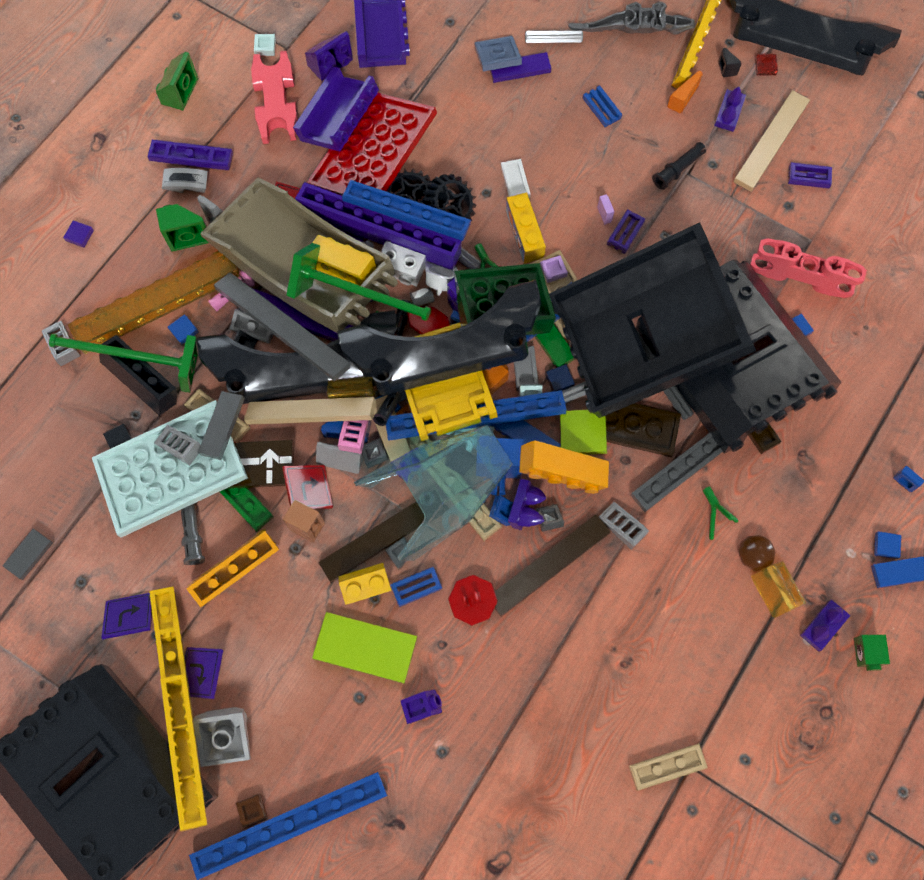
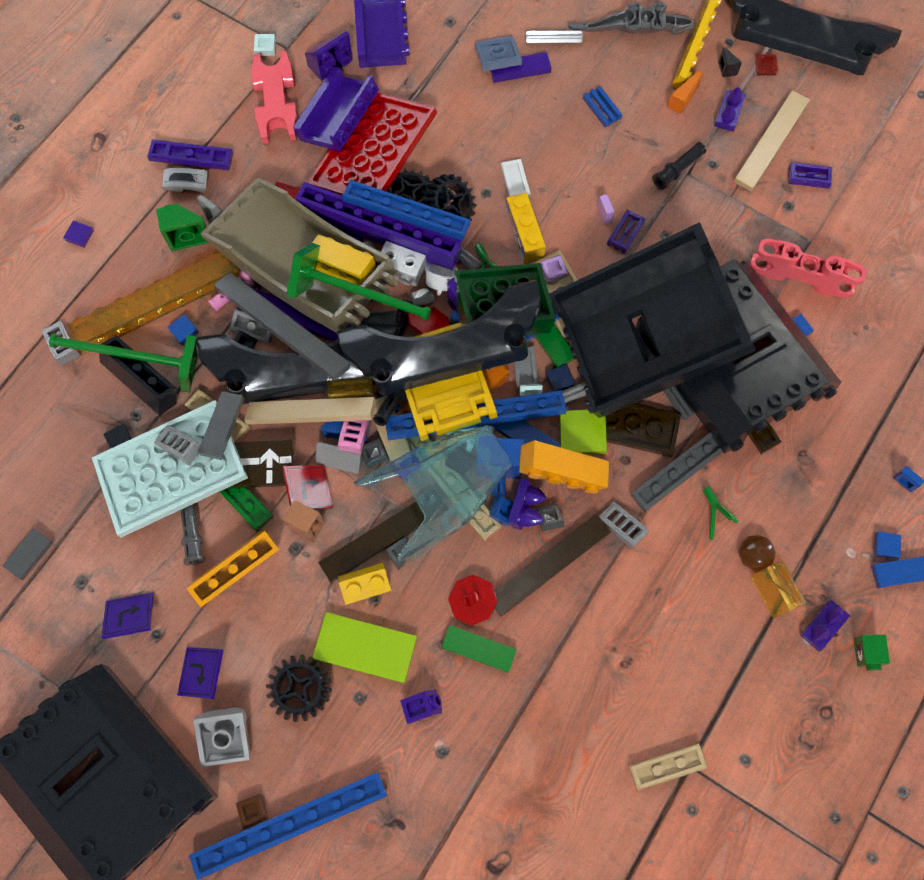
(177, 82): green slope -> none
(178, 710): yellow slope -> none
(289, 693): none -> black gear
(434, 579): blue tile -> none
(479, 649): none -> green tile

